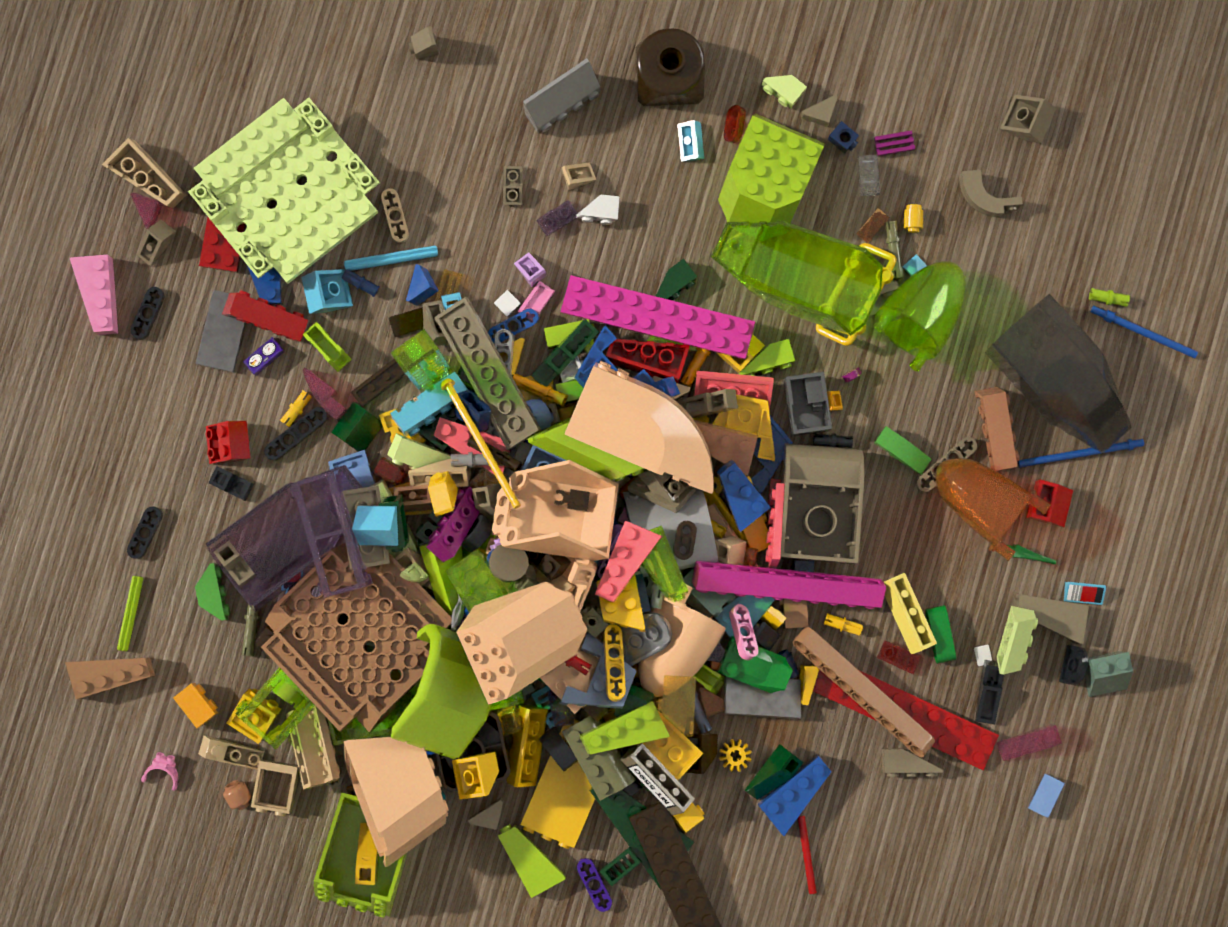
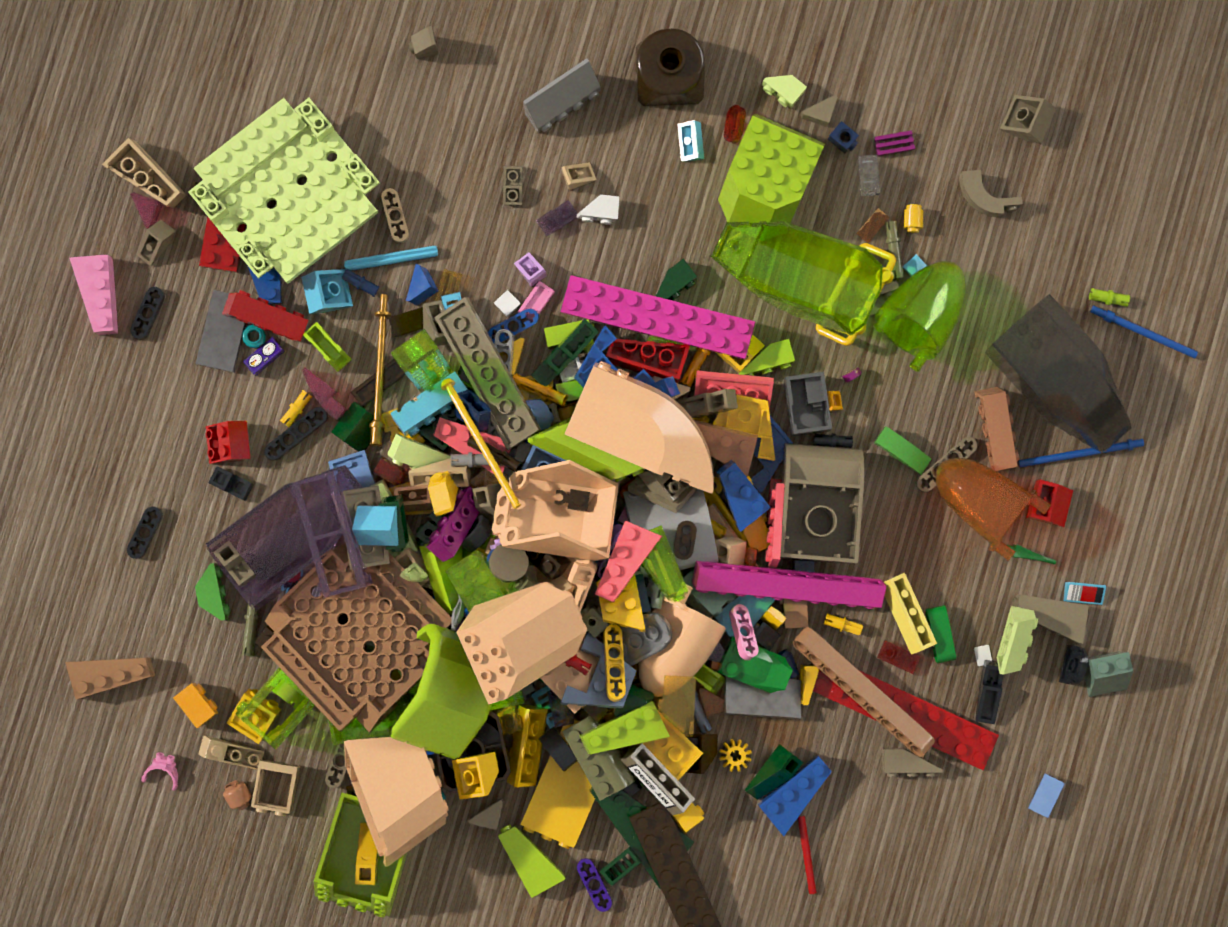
(130, 613): lime axle -> none
(259, 342): none -> teal piece
(314, 750): tan brick -> none
(377, 425): none -> pearl gold bar
(1029, 742): clear pink slope -> none

